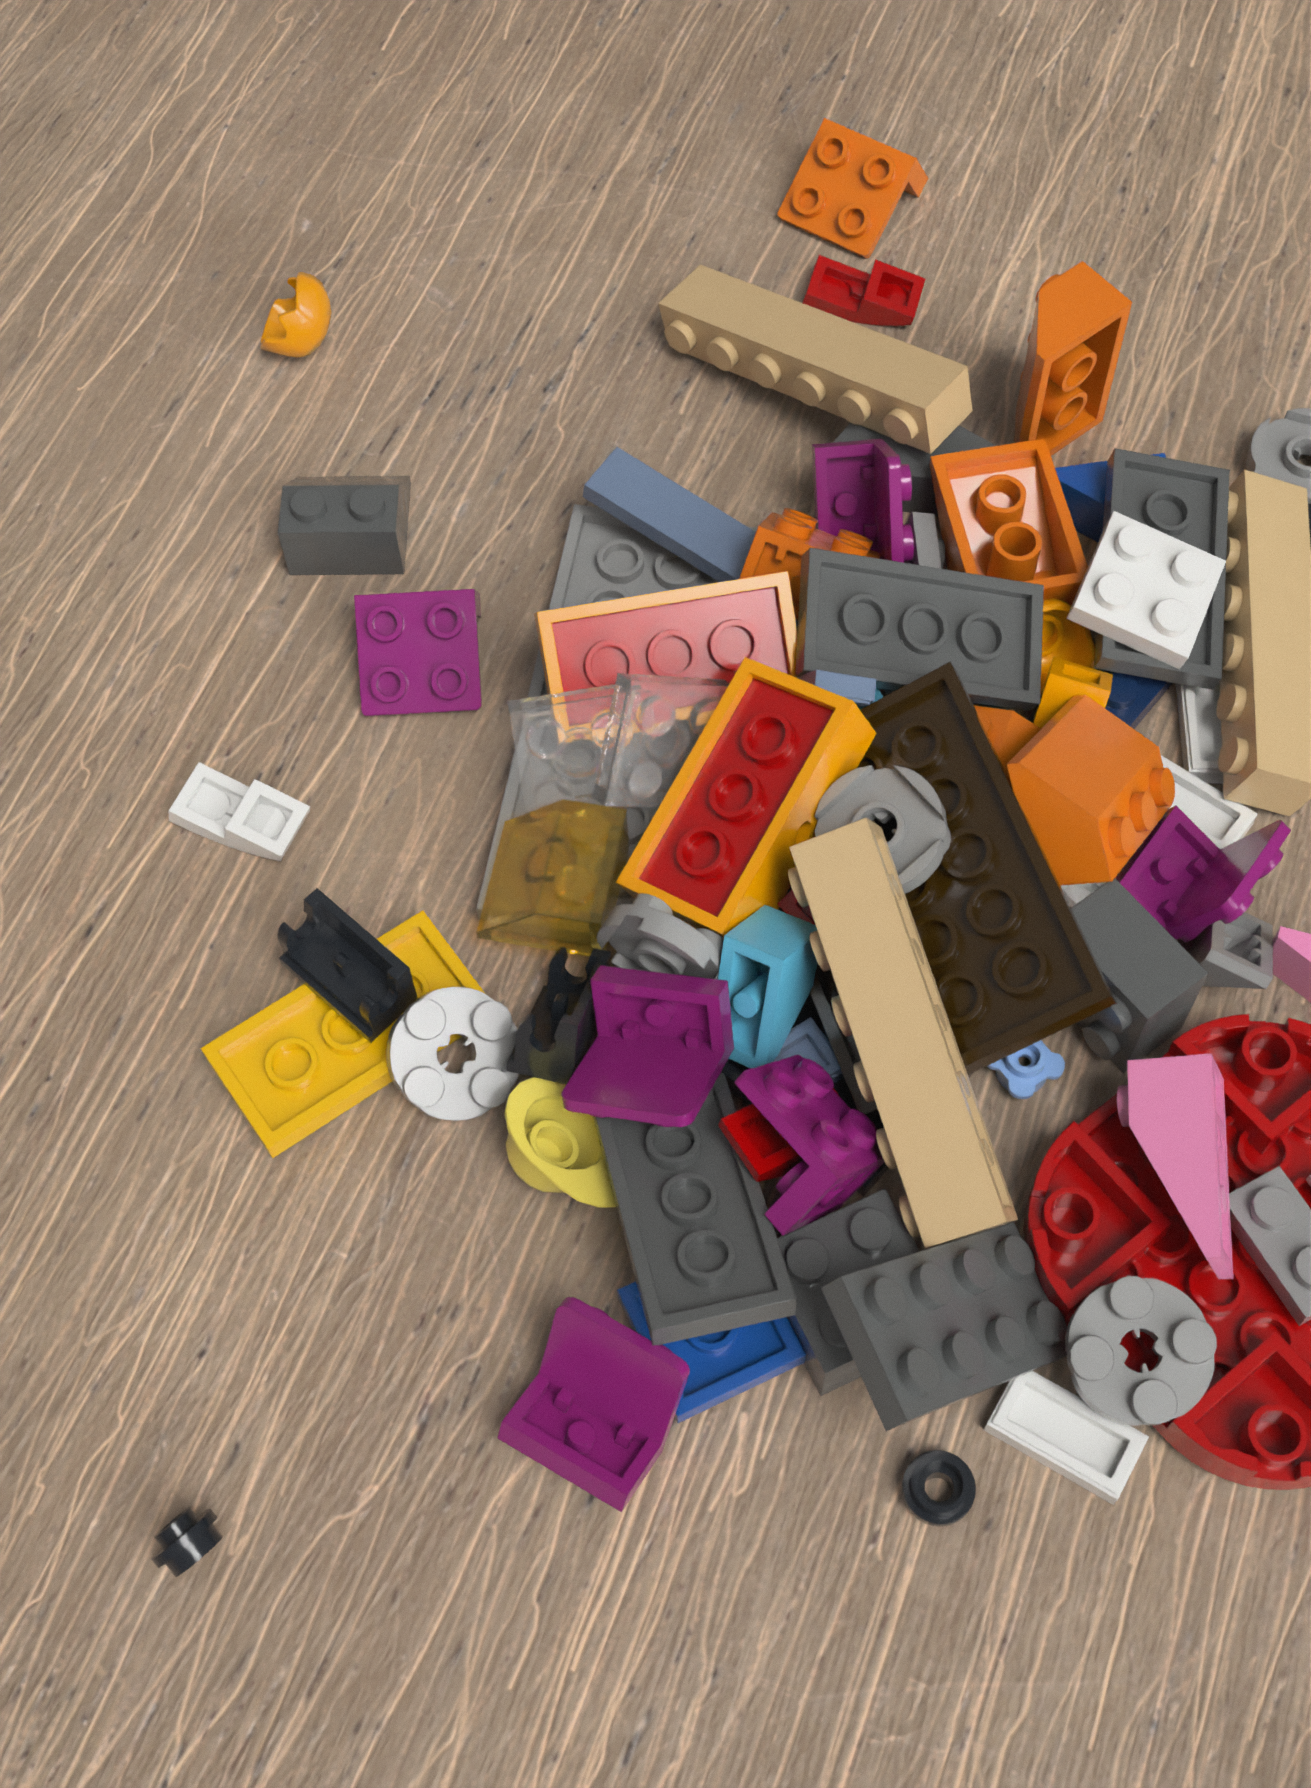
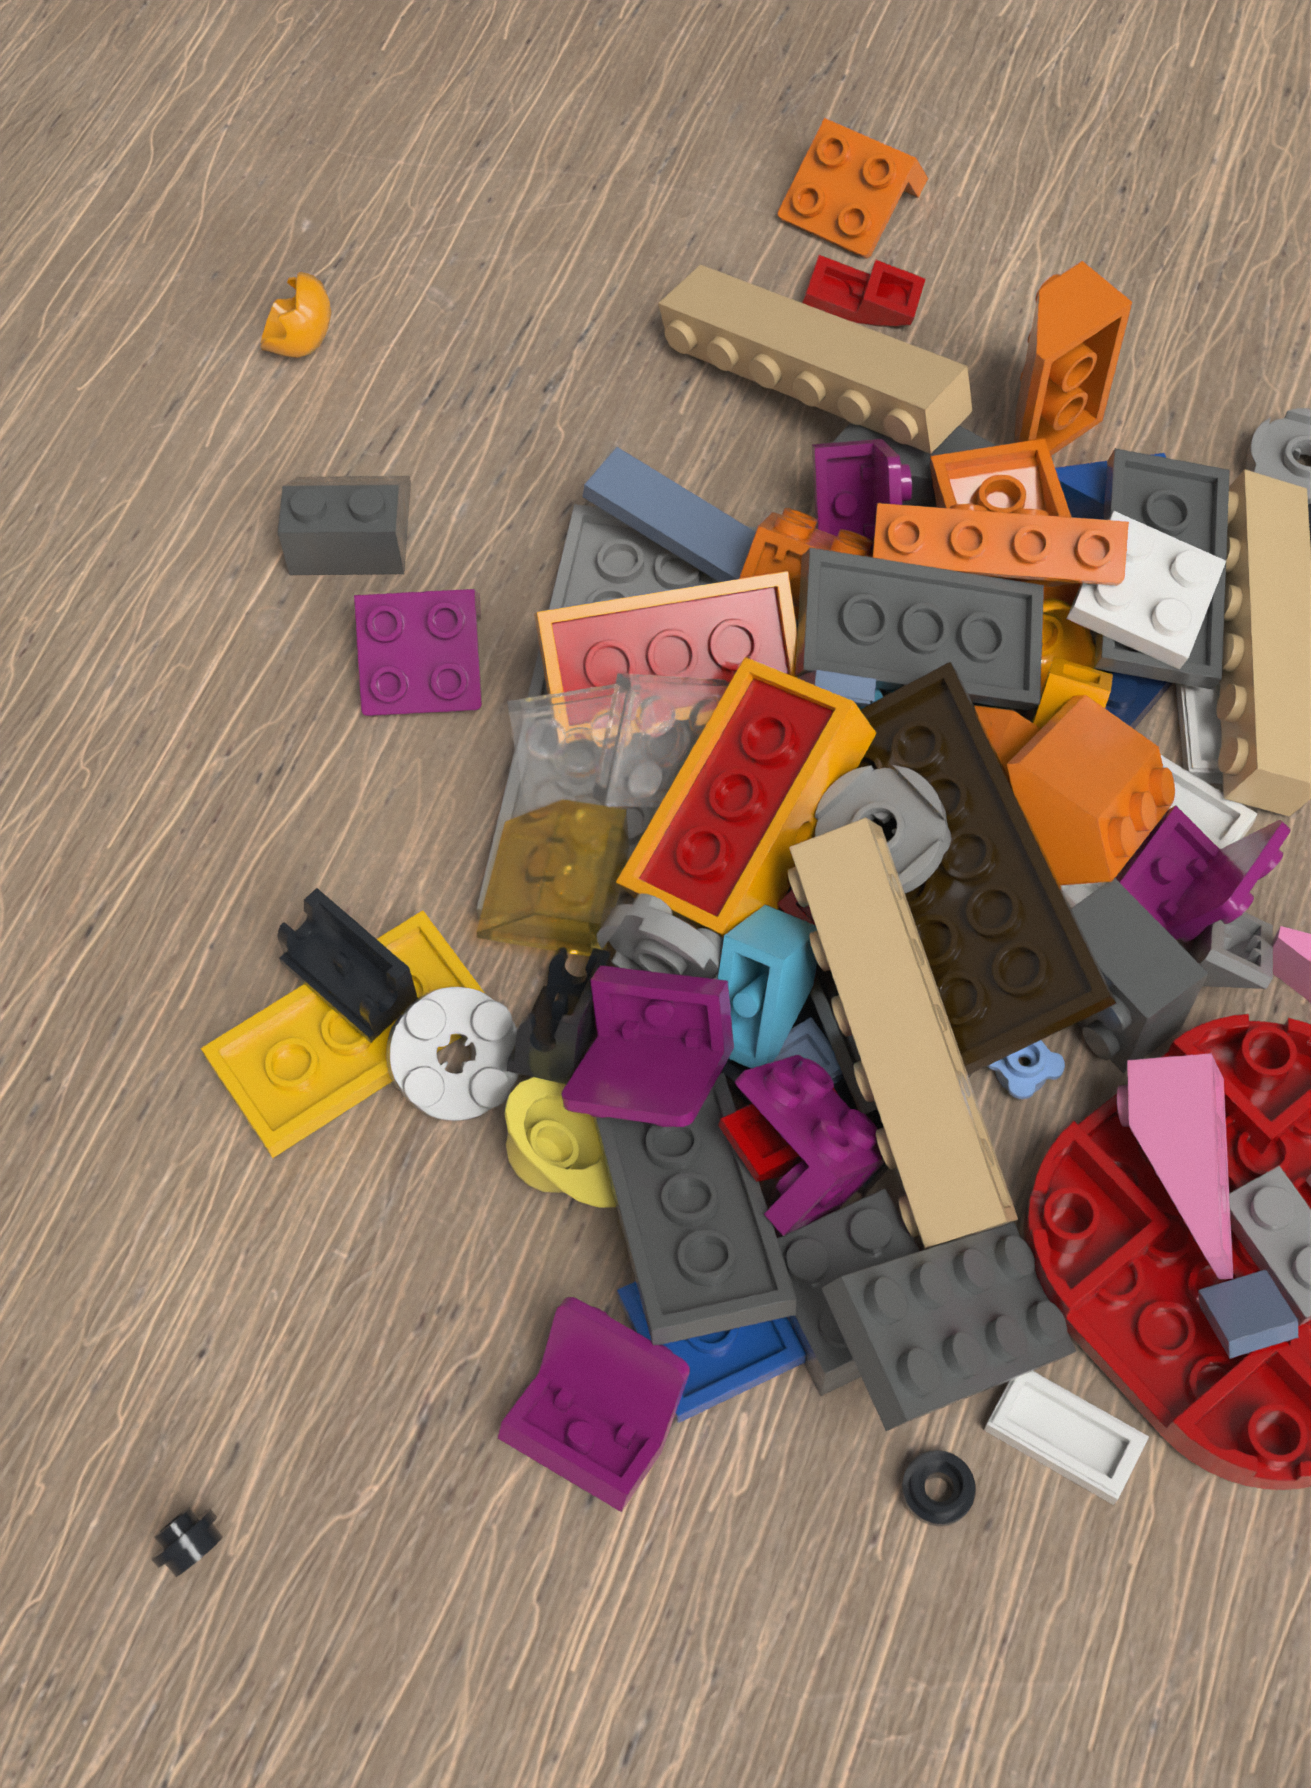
(237, 815): white slope -> none
(1003, 544): none -> orange bracket
(1181, 1342): light grey plate -> none
(1248, 1313): none -> sand blue tile

